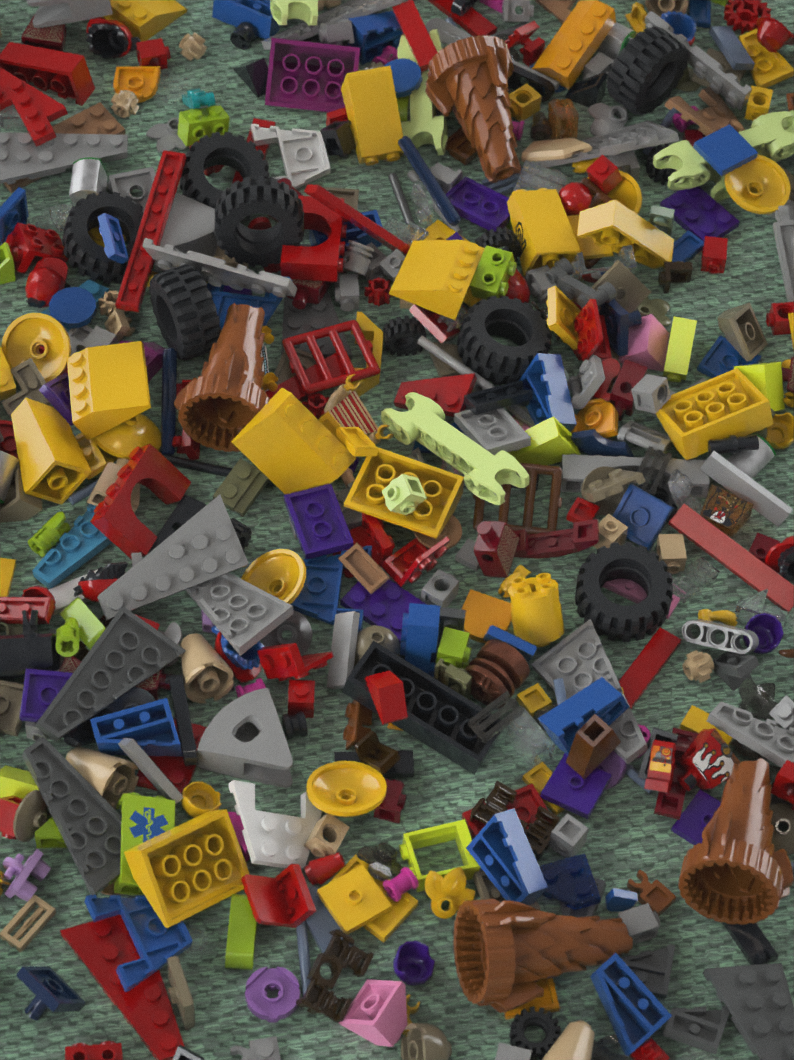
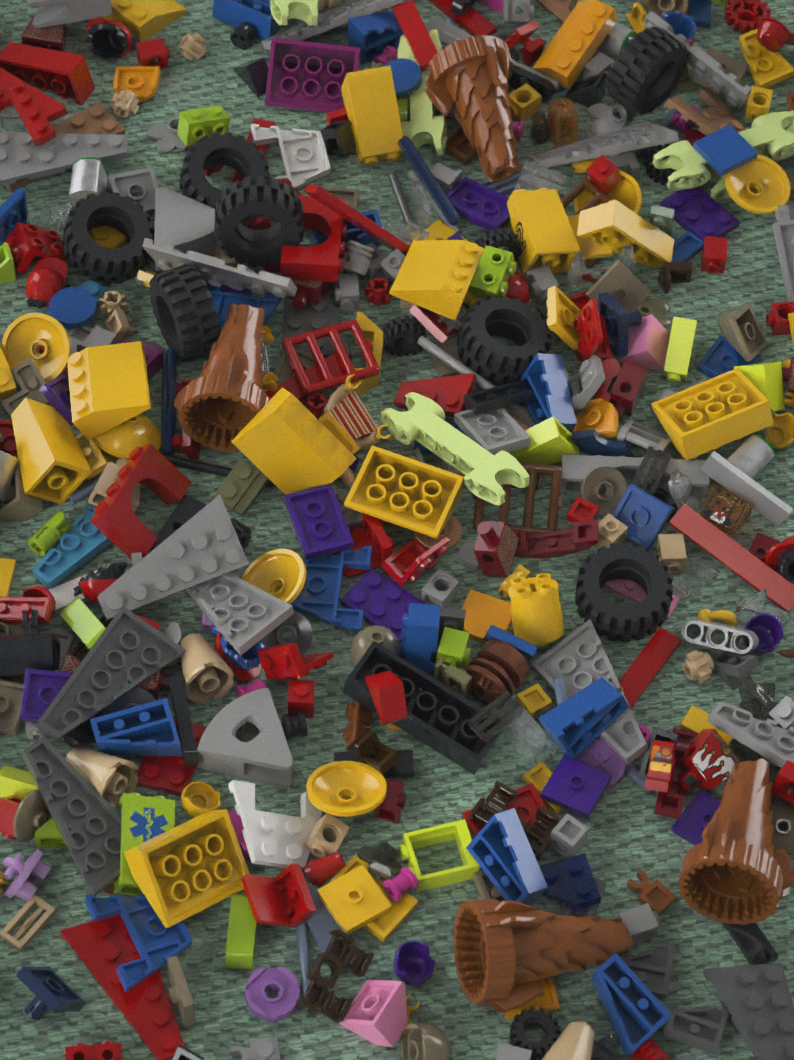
(64, 634): lime hinge -> none
(113, 238): blue plate -> none
(150, 769): light grey tile -> none
(151, 227): red tile -> none
(197, 98): teal plate -> none
(336, 31): light grey brick -> none
(343, 648): light grey tile -> none
(356, 441): yellow tile -> none
(364, 568): medium nougat tile -> none
(404, 494): yellowish green brick -> none
(448, 888): yellow plate -> none
(554, 149): tan tile -> none
(575, 198): red hair -> none
(576, 290): dark grey plate -> none
(591, 746): reddish brown slope -> none
(612, 485): dark tan wing -> none
(620, 900): blue tile -> none
(651, 393): light grey brick -> none
(731, 48): sand blue tile -> none
(733, 444): black pin -> none

